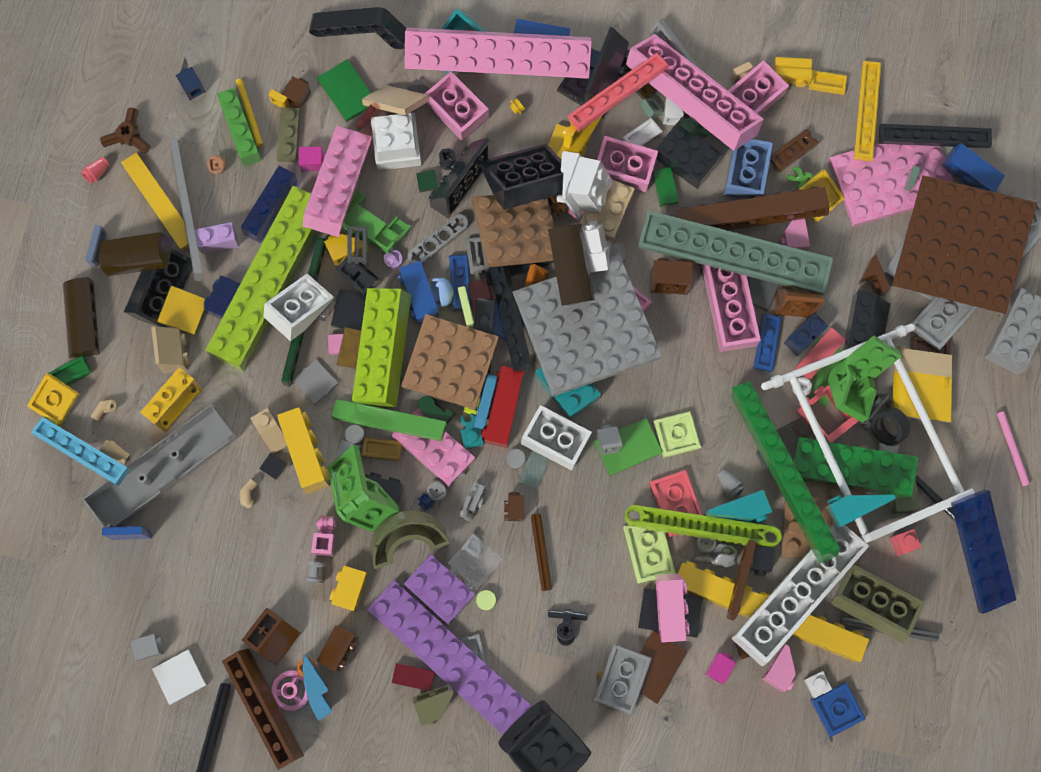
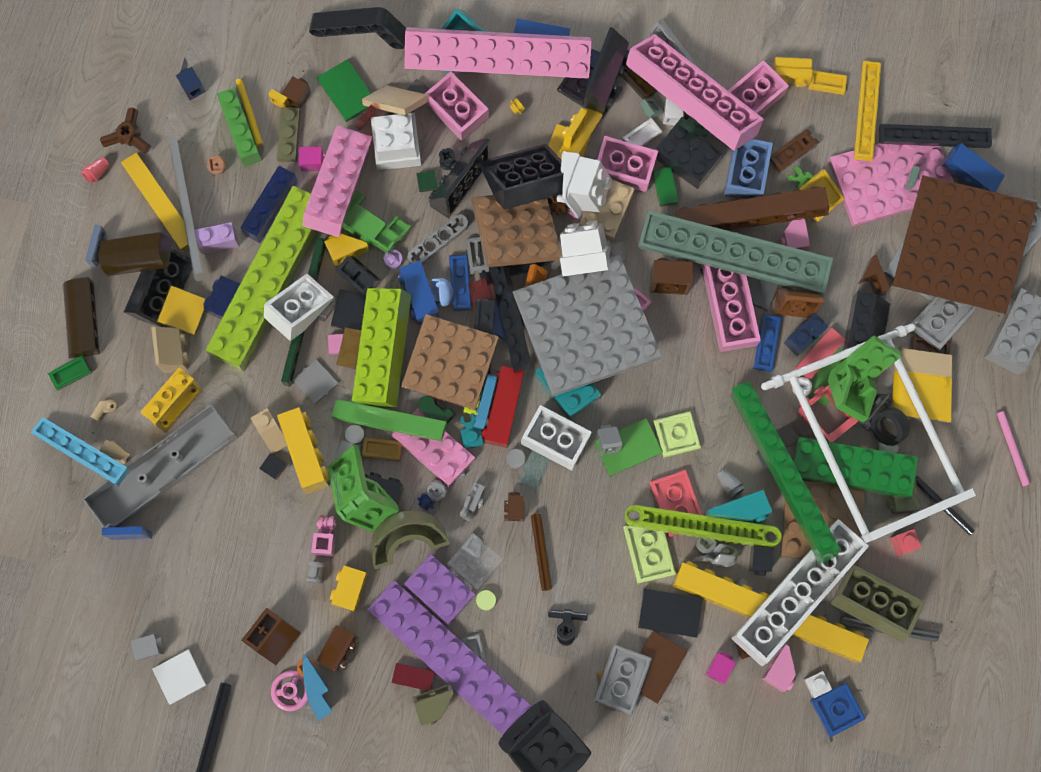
(53, 399): yellow tile -> none
(245, 494): tan arm -> none
(263, 708): reddish brown brick -> none
(357, 259): dark grey tile -> none
(466, 307): yellowish green tile -> none
(571, 264): dark brown brick -> none
(618, 91): coral tile -> none
(672, 607): bright pink brick -> none
(739, 72): tan plate -> none
(741, 580): reddish brown tile -> none
(854, 506): teal slope -> none
(983, 551): clear blue plate -> none

